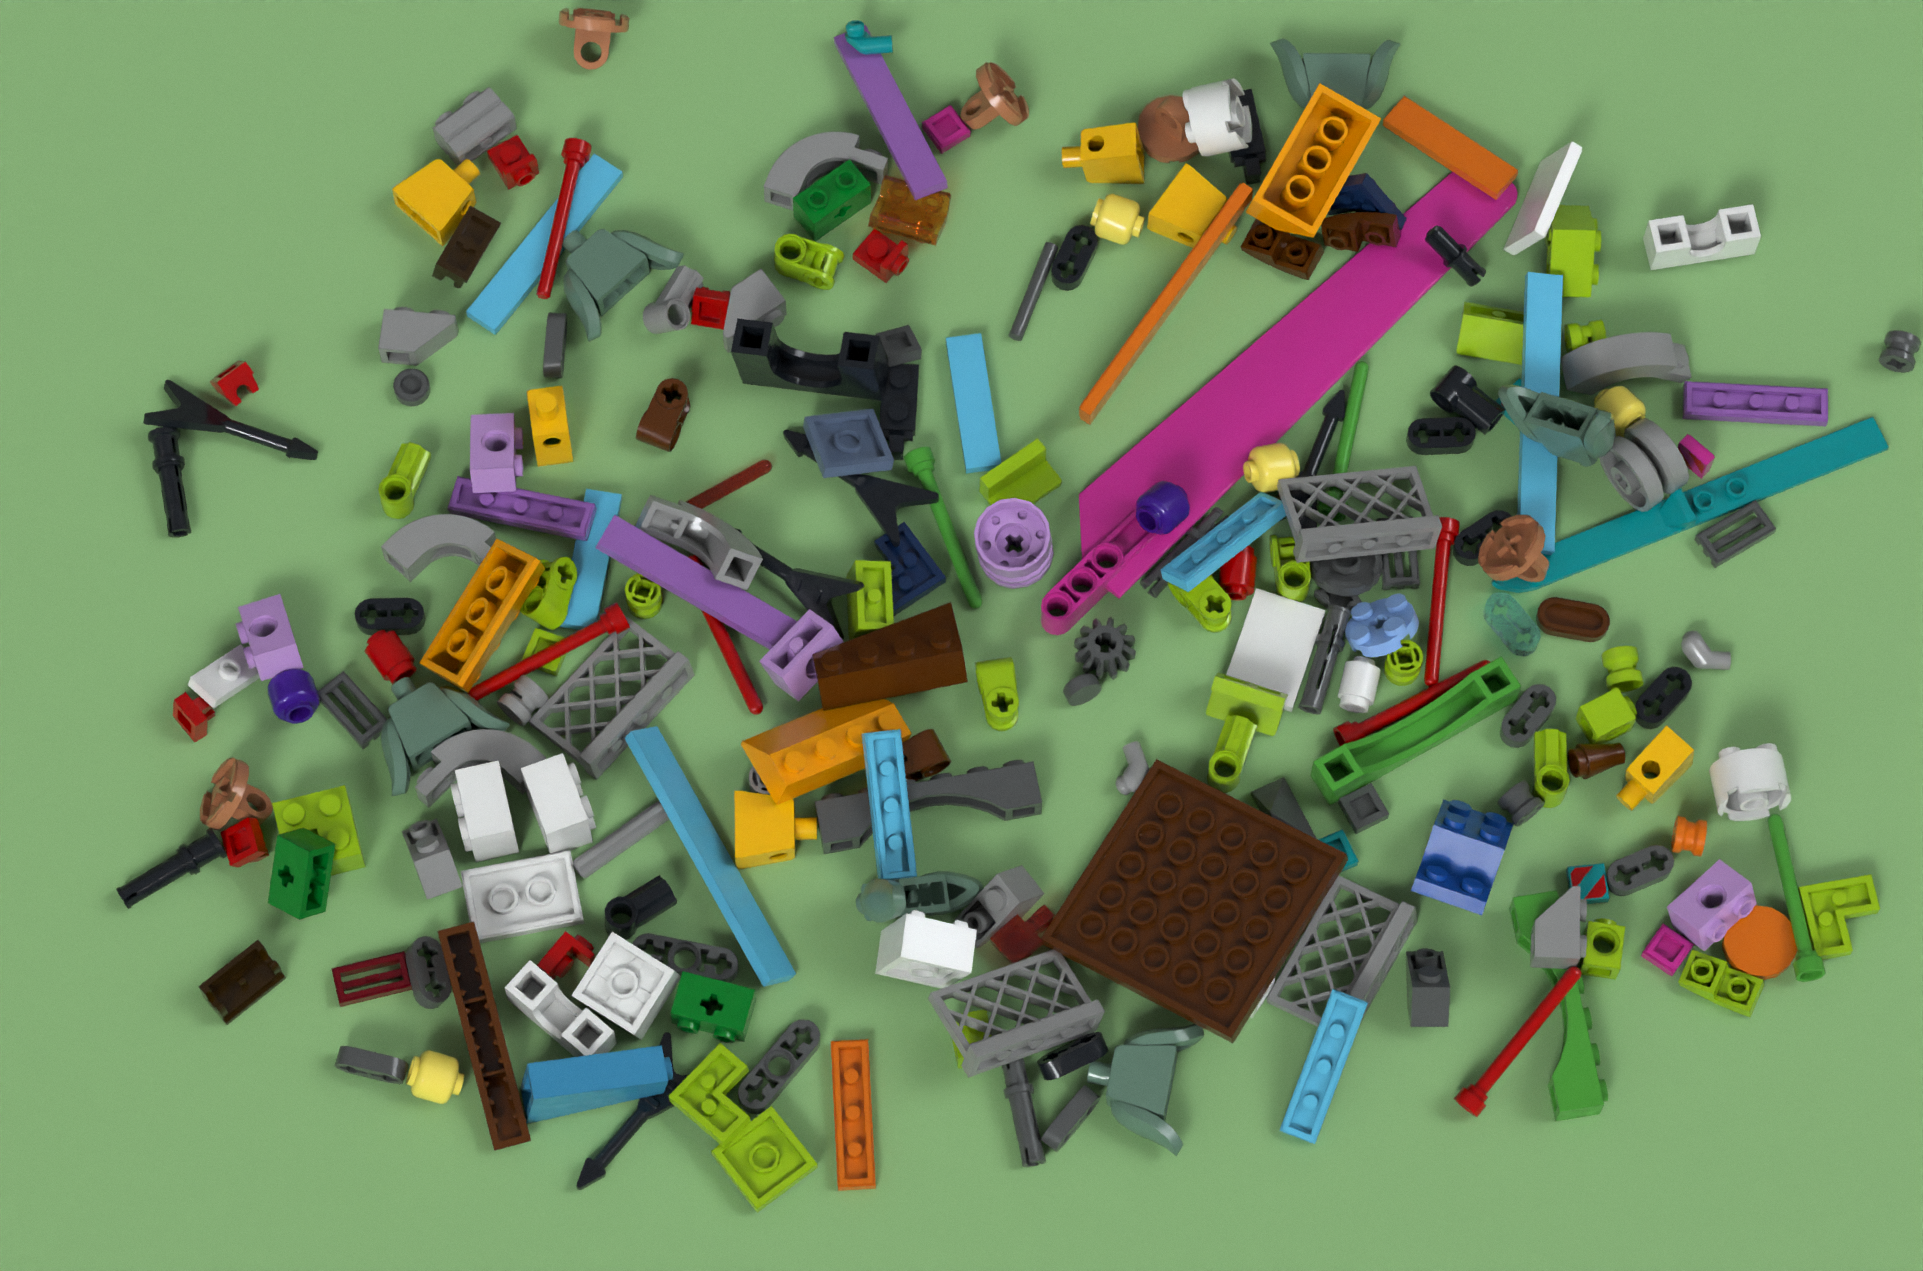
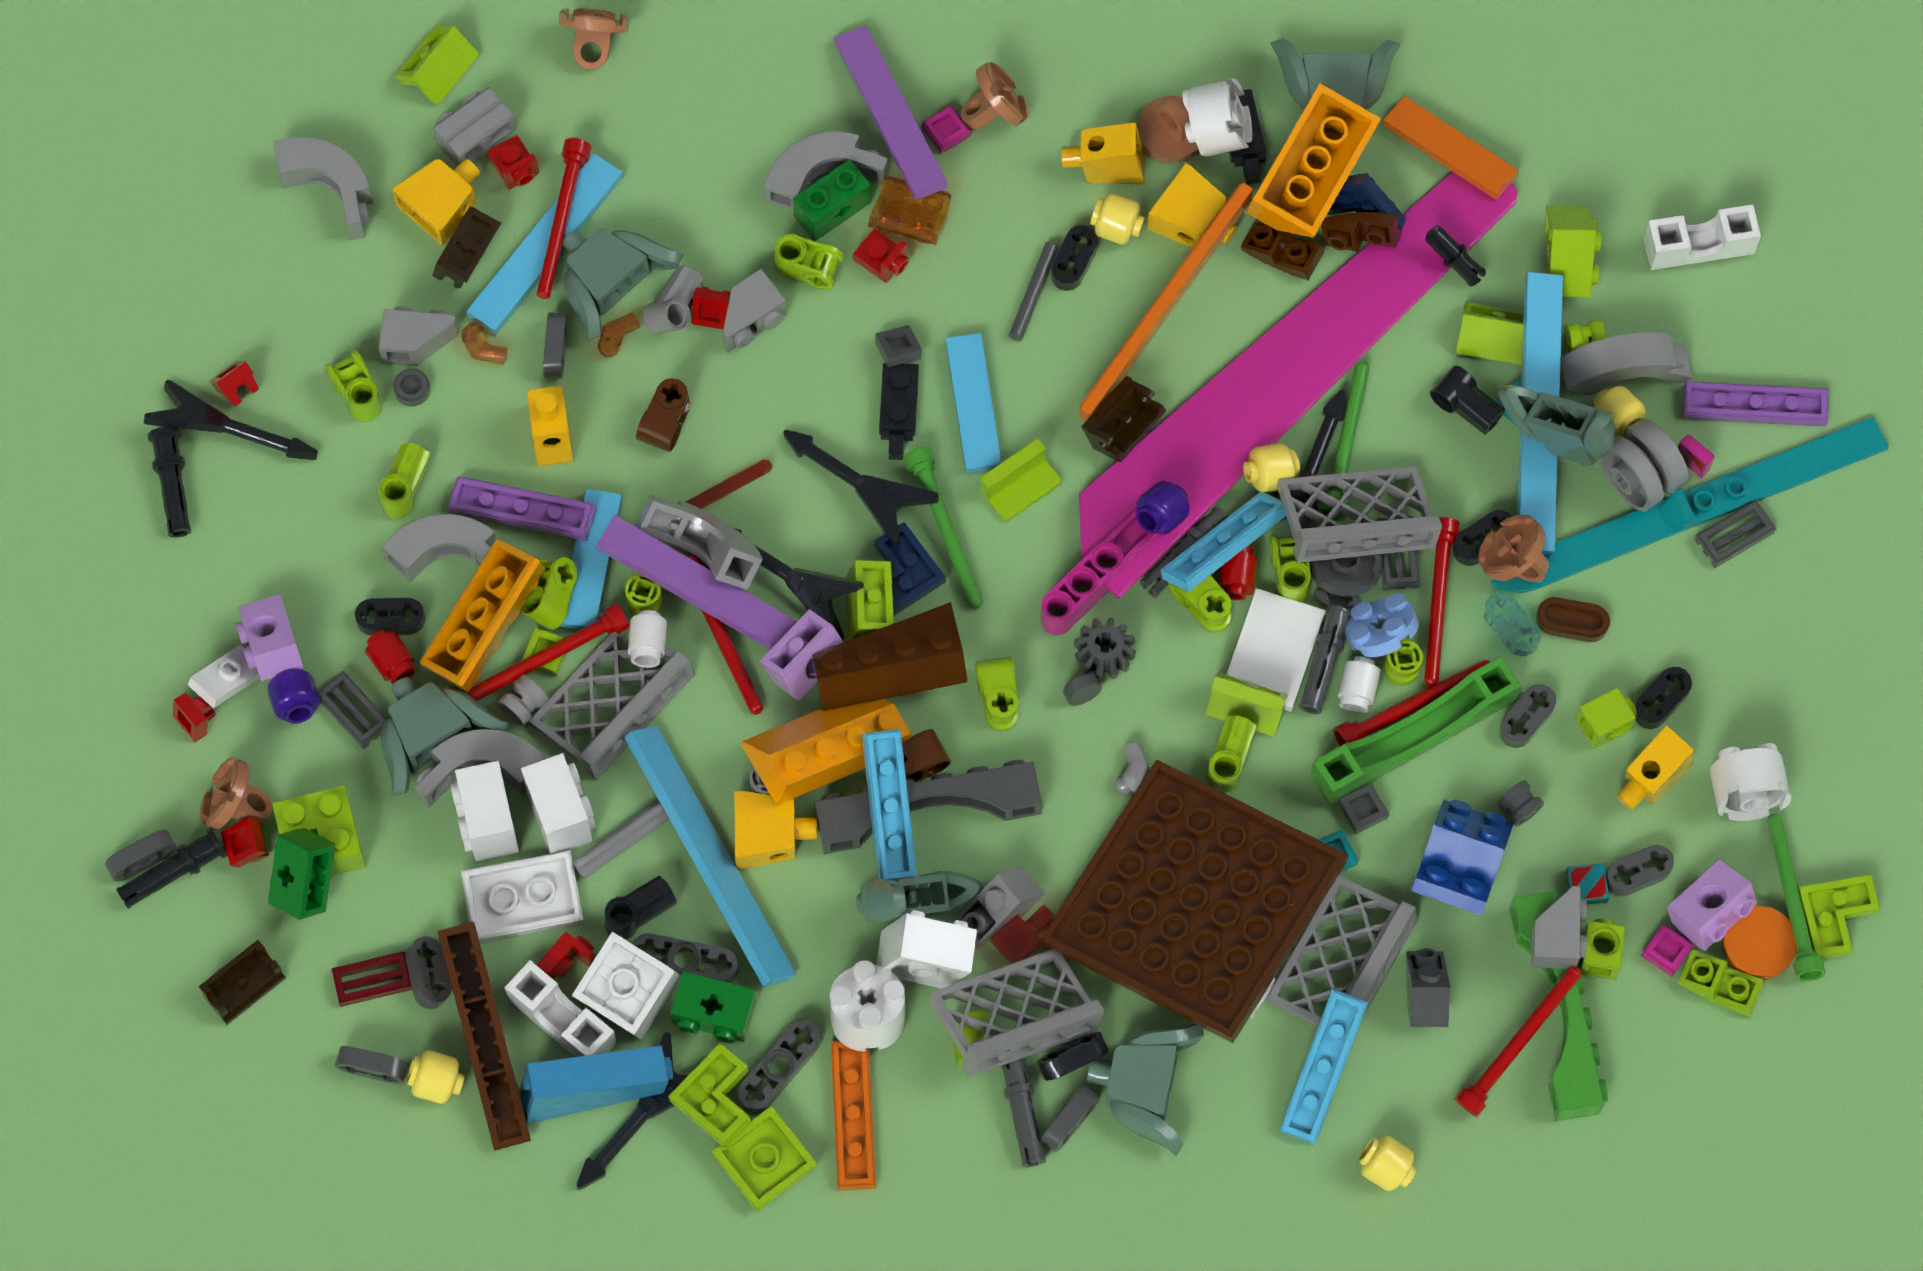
(140, 855): none -> dark grey beam
(321, 162): none -> light grey arch
(352, 382): none -> lime piece
(431, 858): light grey slope -> none
(438, 62): none -> lime panel
(479, 347): none -> clear orange arm
(494, 452): lavender brick -> none
(613, 332): none -> clear orange arm
(647, 639): none -> white brick
(766, 361): black arch -> none
(848, 443): sand blue plate -> none
(864, 42): teal arm -> none
(867, 1007): none -> white brick
(1018, 524): lavender wheel -> none
(1123, 419): none -> dark brown hinge
(1279, 802): dark grey slope -> none
(1387, 1163): none -> light yellow head
(1440, 436): black beam -> none
(1543, 198): white tile -> none
(1550, 765): lime piece -> none
(1592, 759): reddish brown cone -> none
(1622, 670): lime wheel -> none
(1689, 836): orange wheel -> none
(1701, 655): light grey arm -> none
(1899, 351): dark grey wheel -> none

